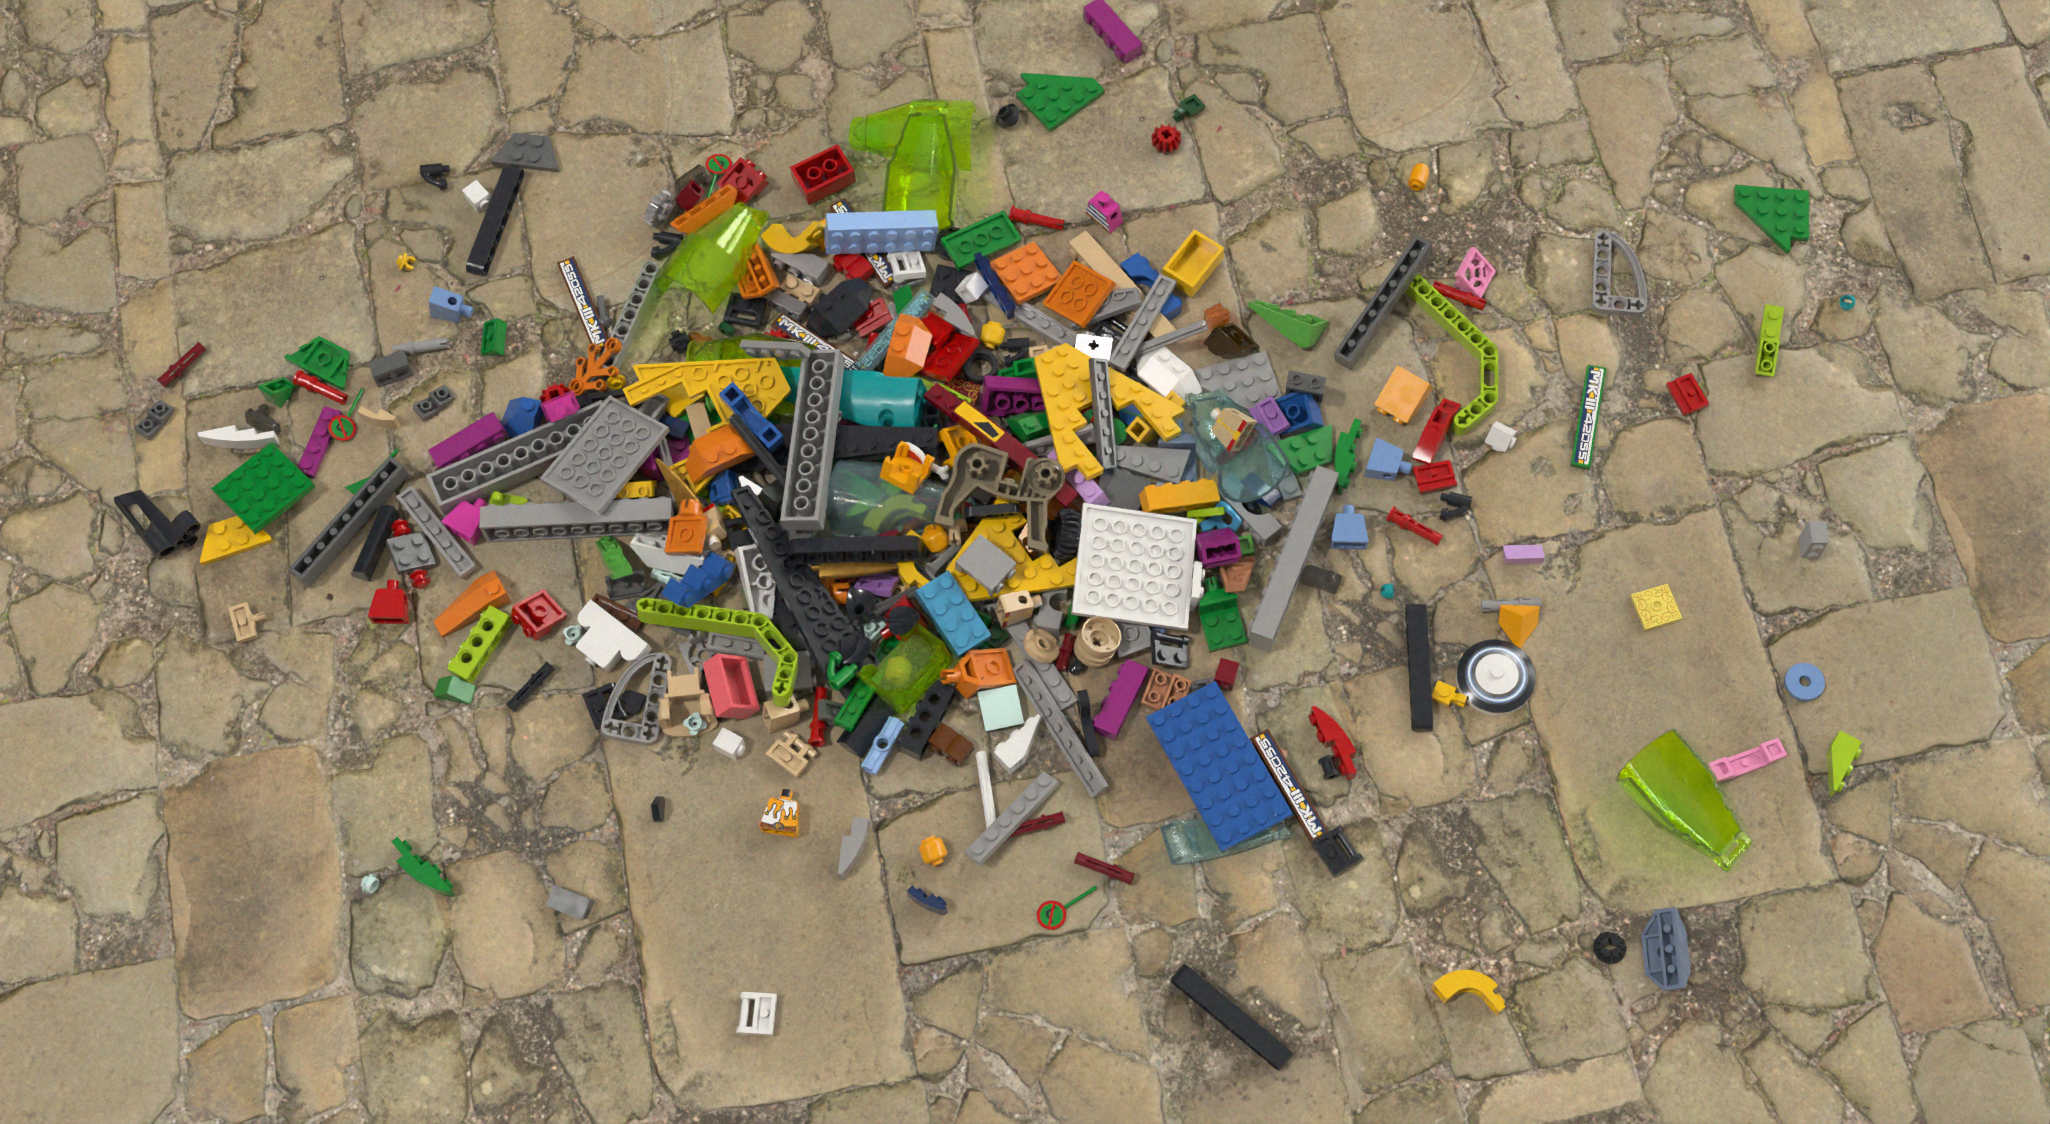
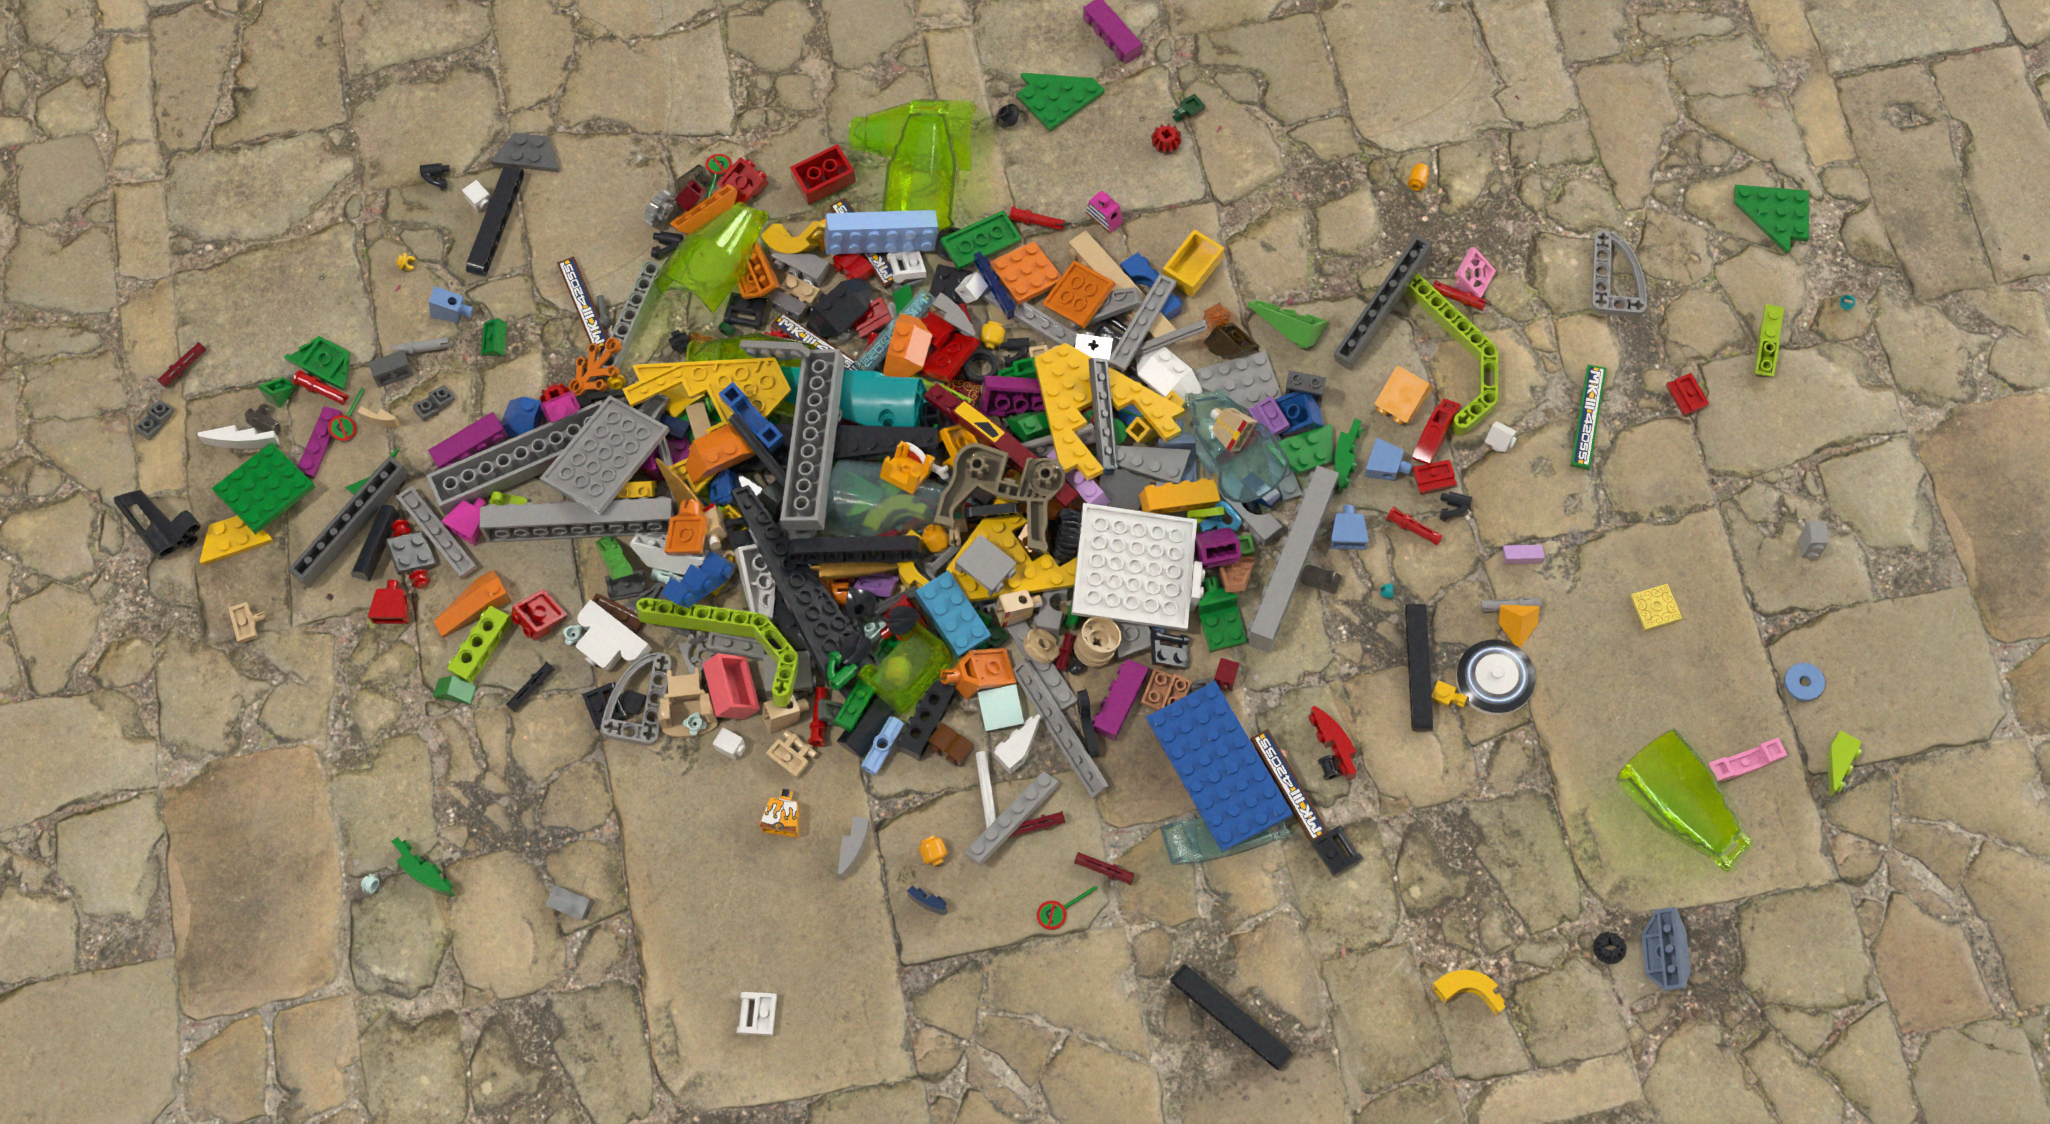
(657, 808): black tile -> none

